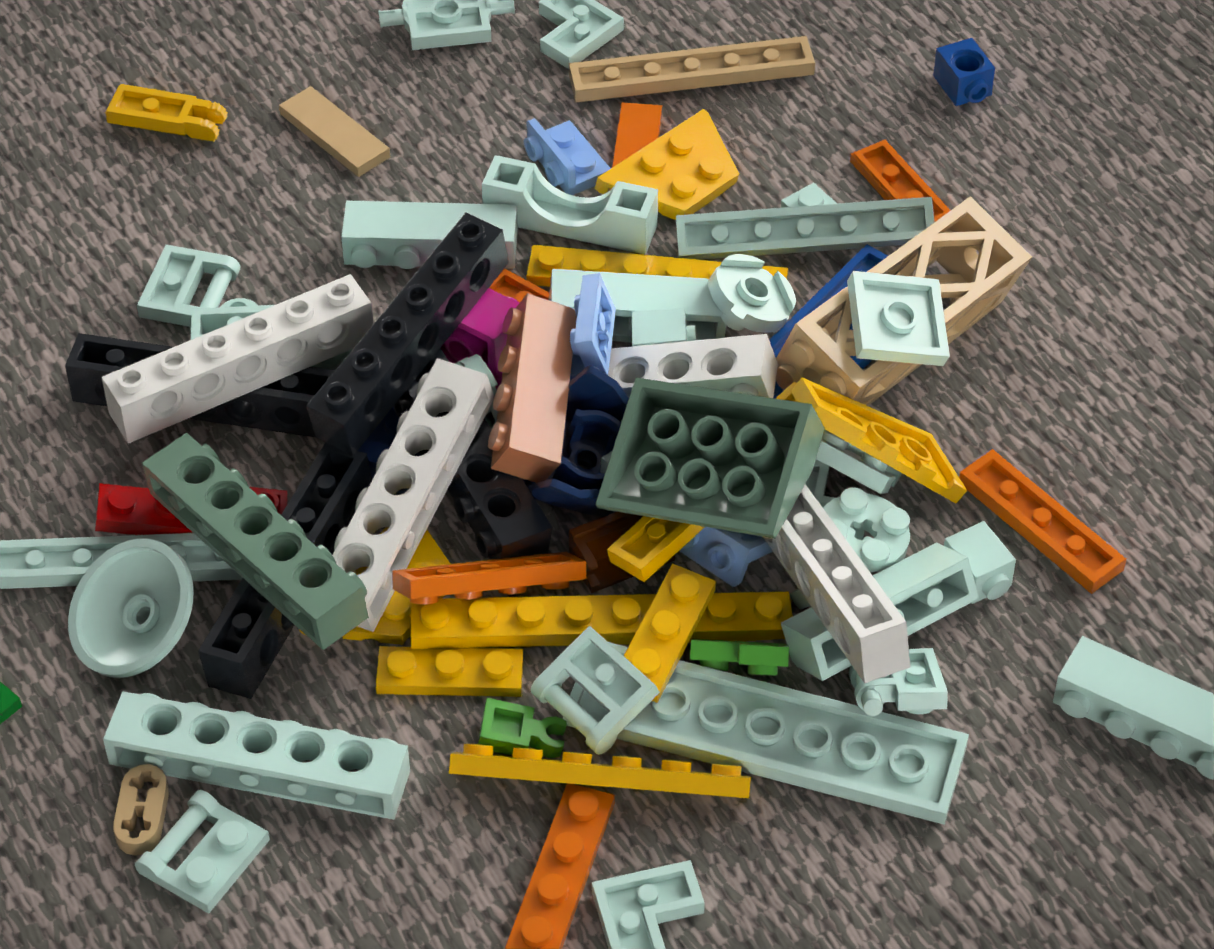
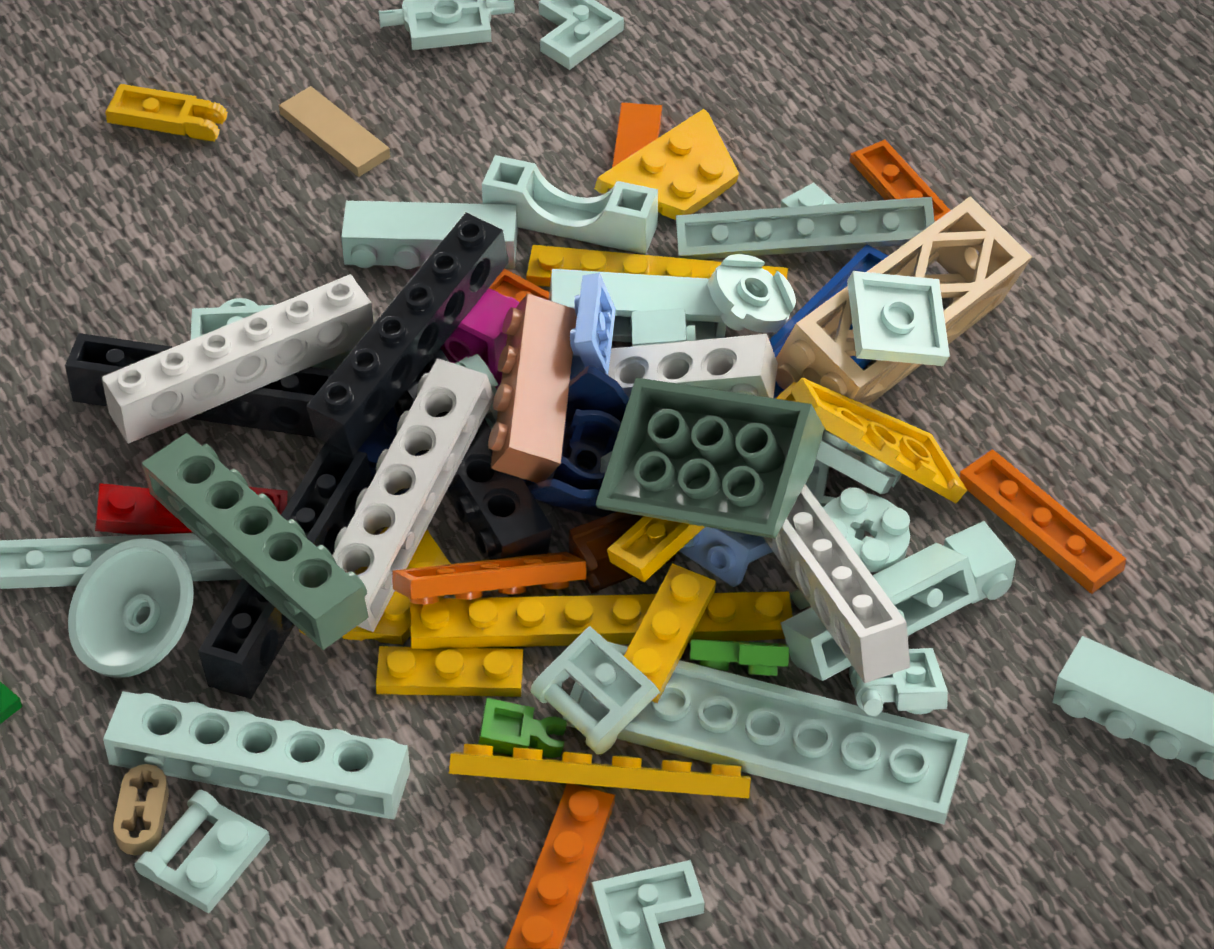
(176, 280): light aqua plate -> none
(564, 155): light blue bracket -> none
(691, 69): tan plate -> none
(964, 72): blue brick -> none

